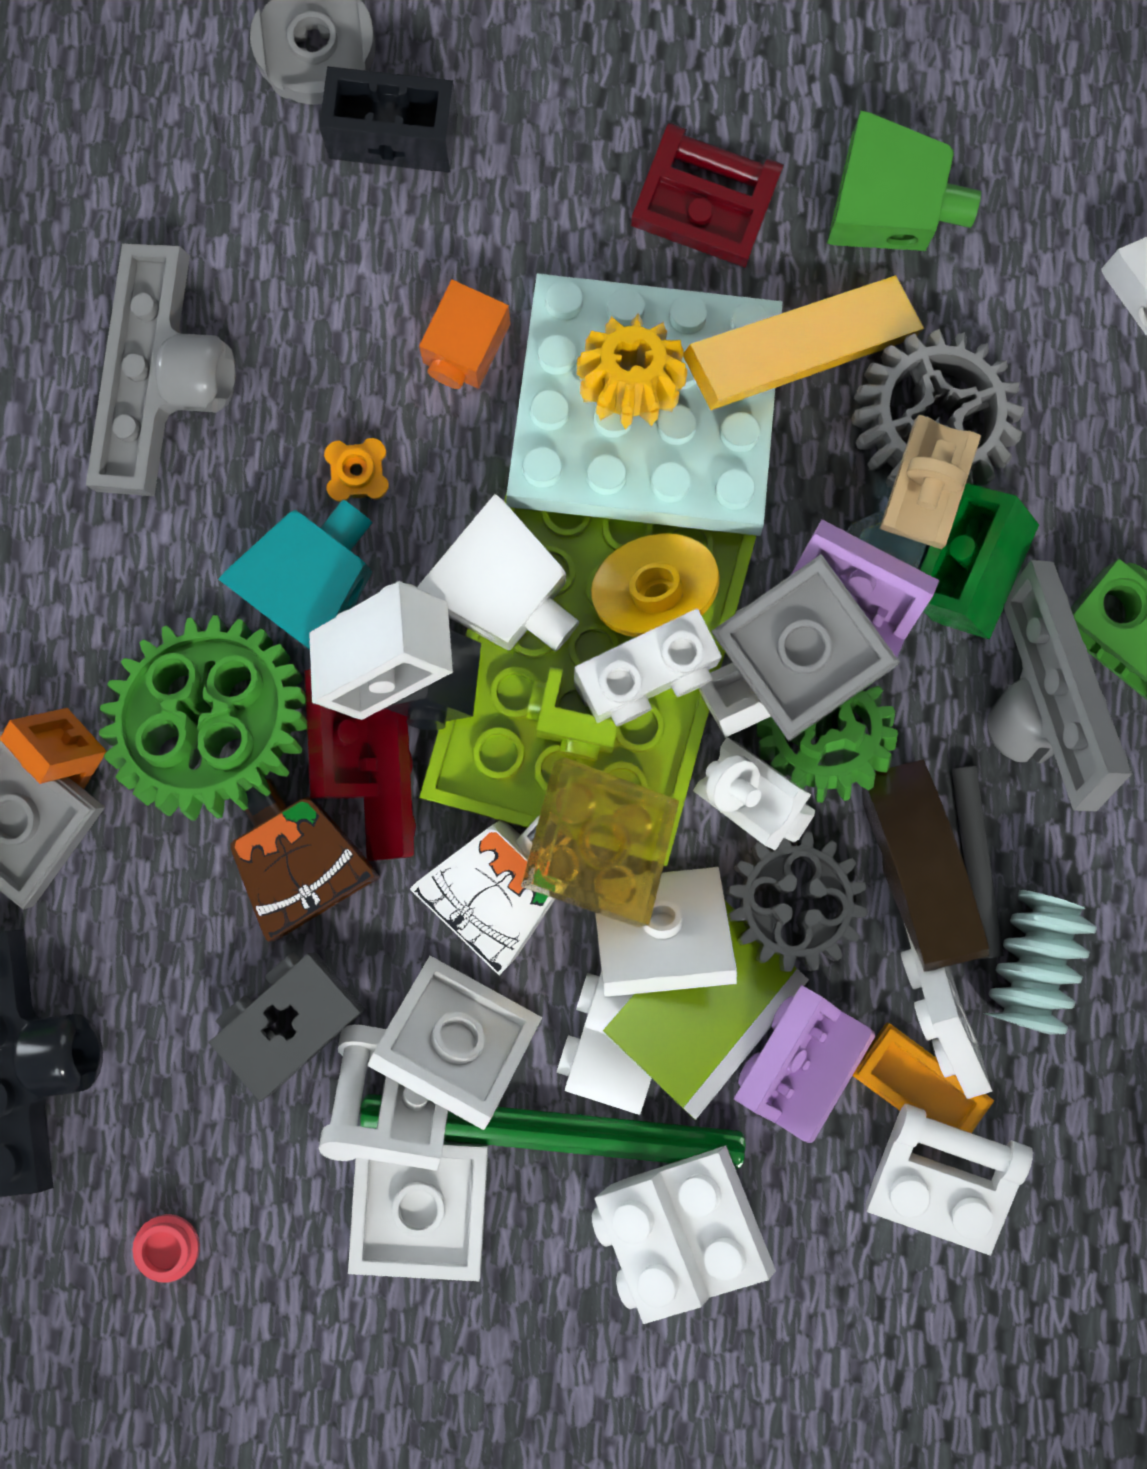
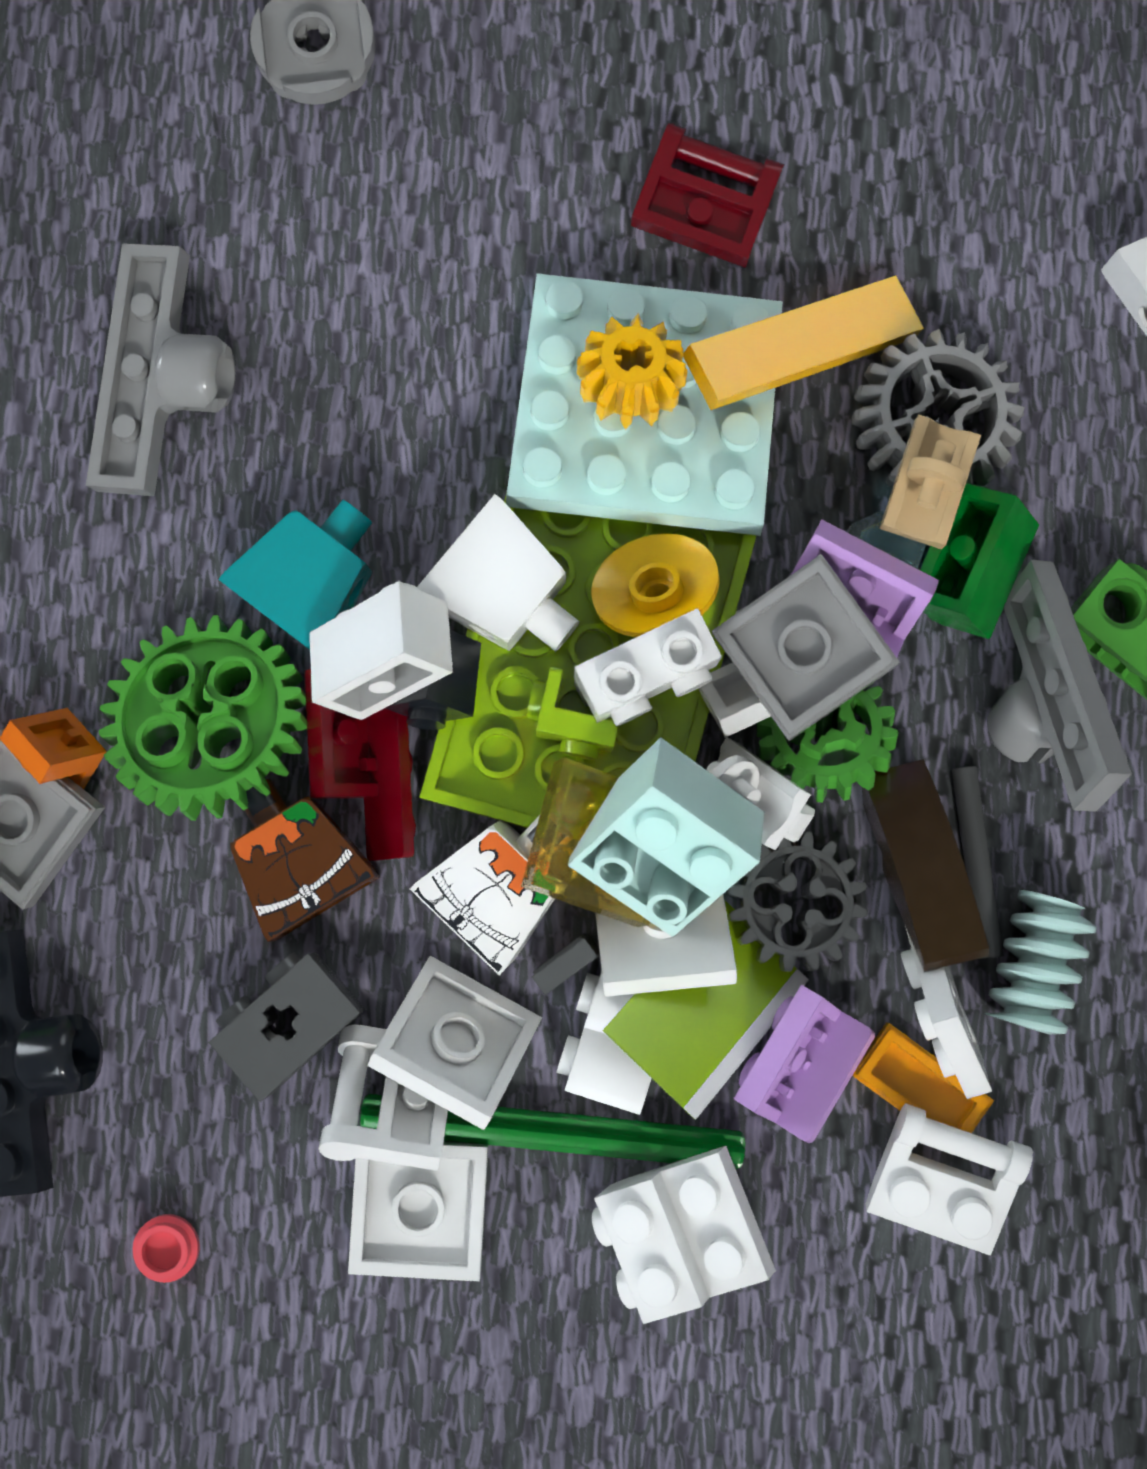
(344, 457): light orange plate -> none
(389, 119): black brick -> none
(464, 336): orange brick -> none
(566, 963): none -> dark grey tile
(669, 839): none -> light aqua slope
(897, 189): bright green torso -> none

